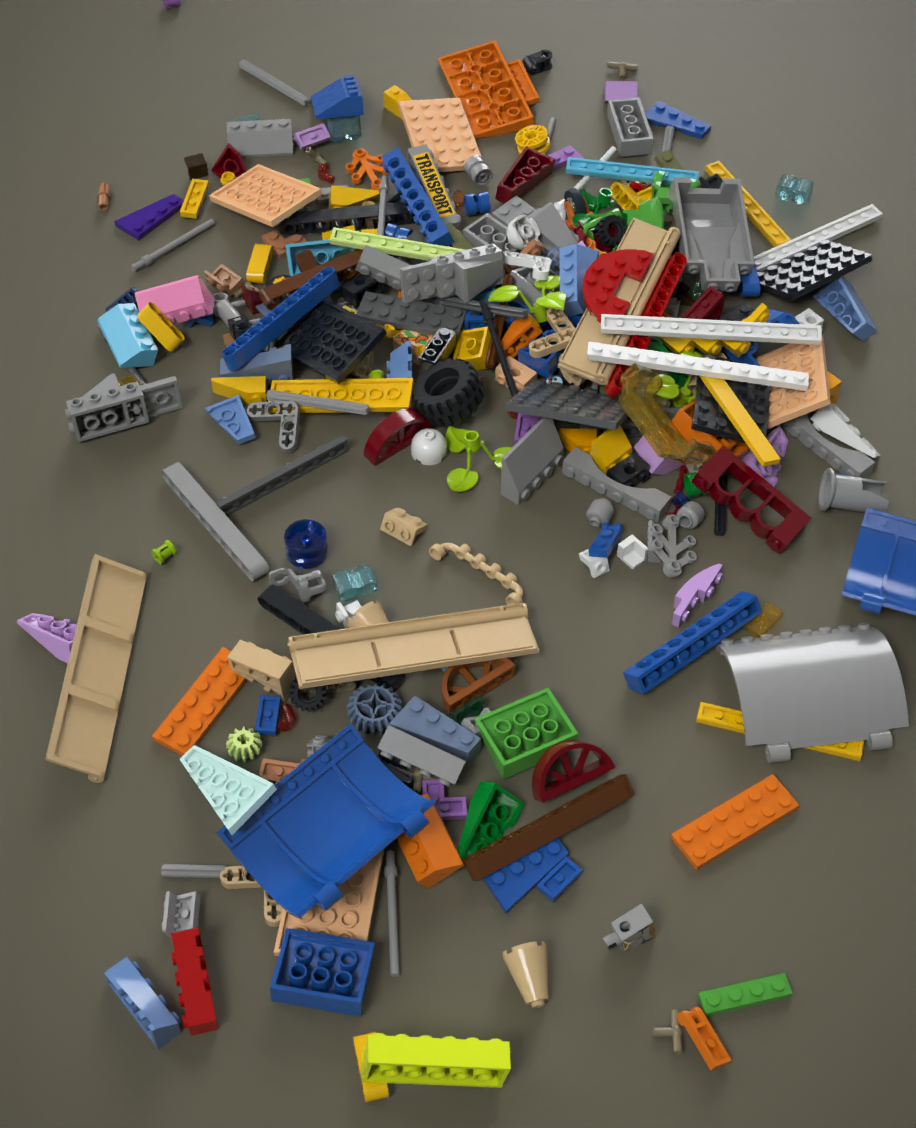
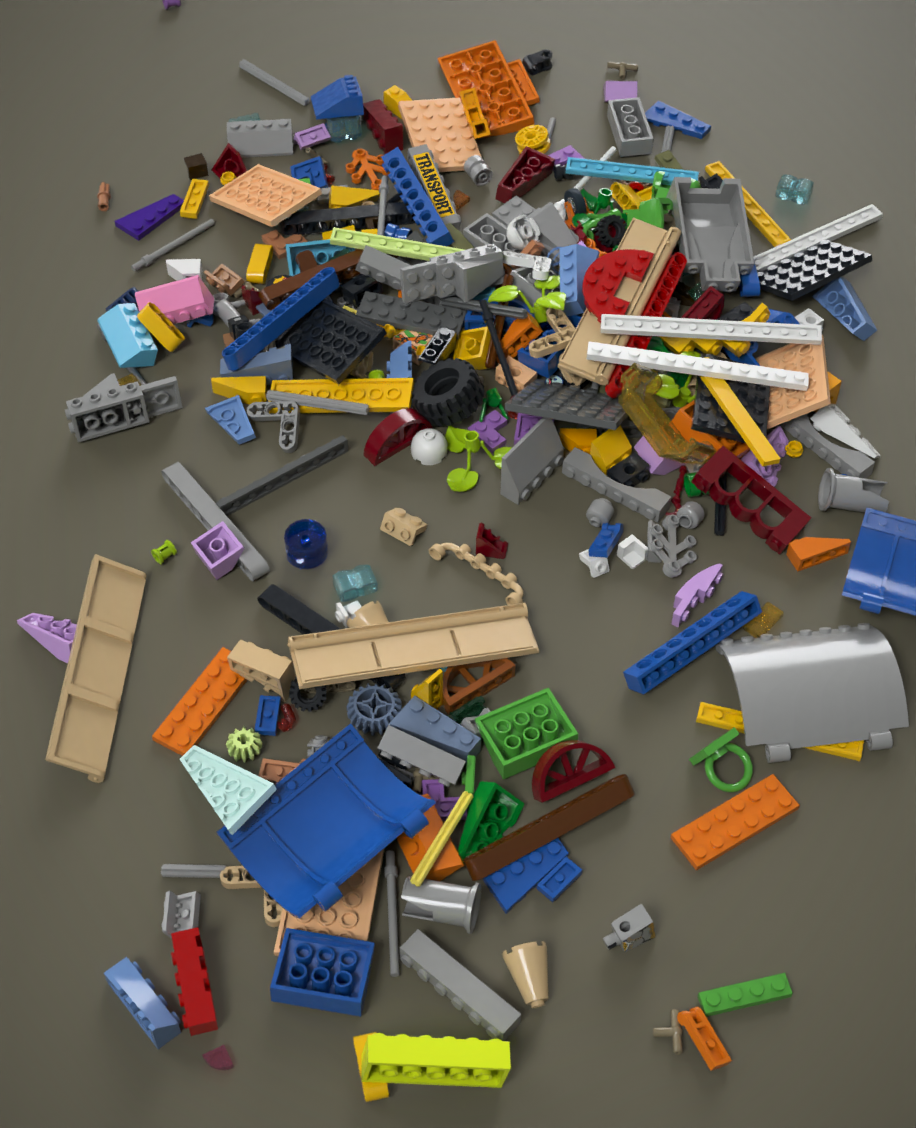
(184, 268): none -> white slope
(218, 550): none -> lavender slope
(218, 1059): none -> clear pink tile
(300, 582): light grey piece -> none
(311, 169): none -> blue plate
(383, 126): none -> dark red wedge
(430, 690): none -> yellow slope
(441, 839): none -> light yellow axle
(443, 902): none -> light grey piece
(459, 986): none -> light grey brick
(469, 776): none -> bright green plate
(472, 111): none -> light orange arch
(476, 203): blue wheel -> none
(488, 430): none -> medium lavender plate
(489, 544): none -> dark red slope
(492, 399): none -> green plant
(560, 172): none -> black wheel
(680, 499): clear blue hinge -> none
(716, 750): none -> bright green tile
(794, 449): none -> yellow plate
(813, 551): none -> orange slope

